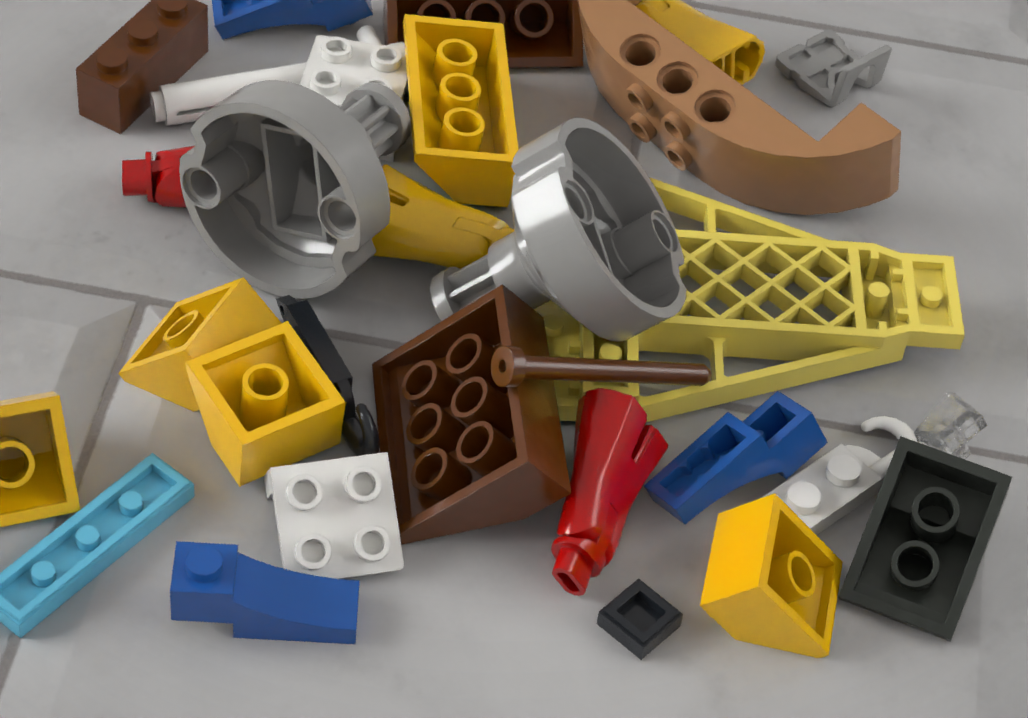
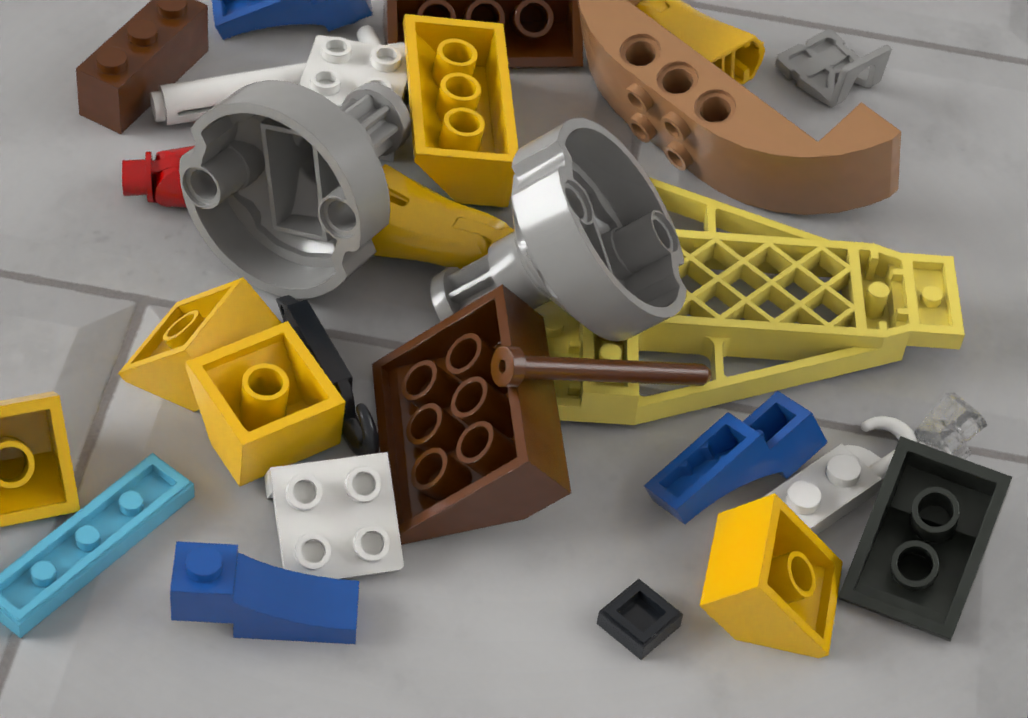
(610, 466): red piece -> none

